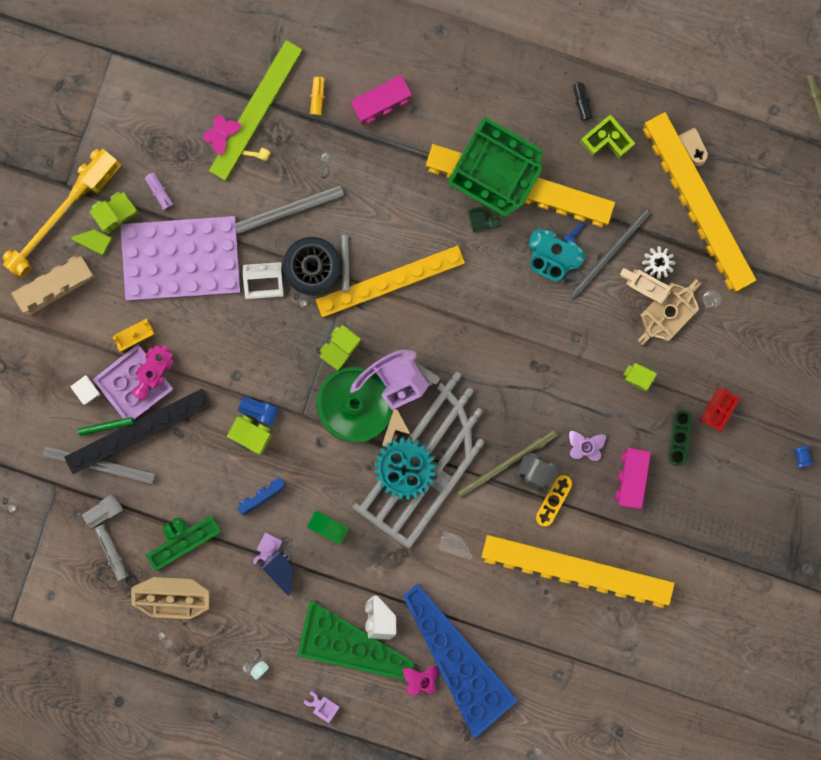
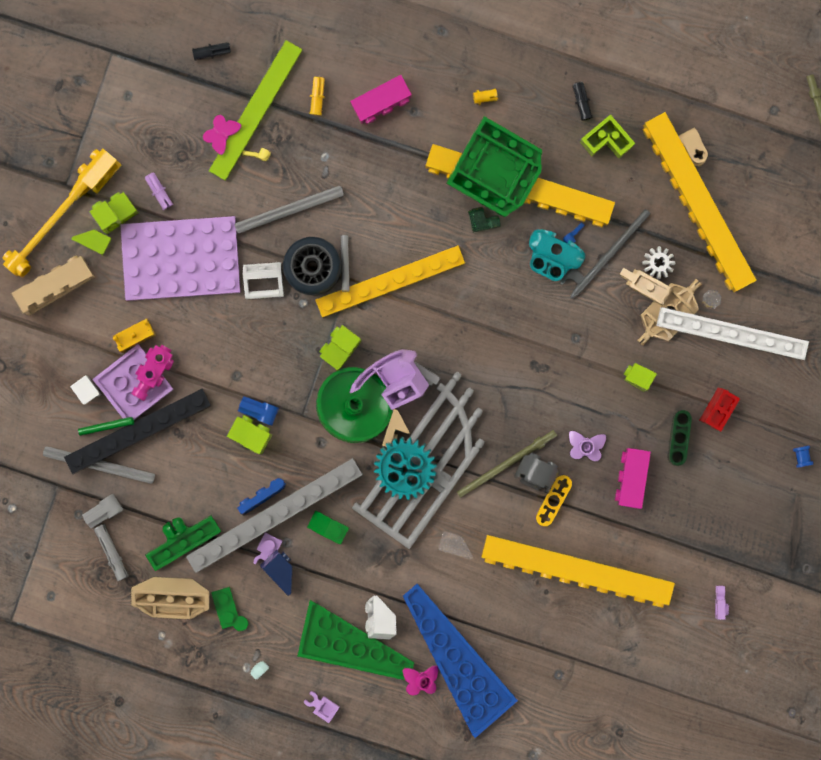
(211, 51): none -> black axle
(227, 610): none -> green hinge
(274, 515): none -> light grey brick
(485, 96): none -> yellow pin
(721, 608): none -> lavender plate
(732, 333): none -> white tile

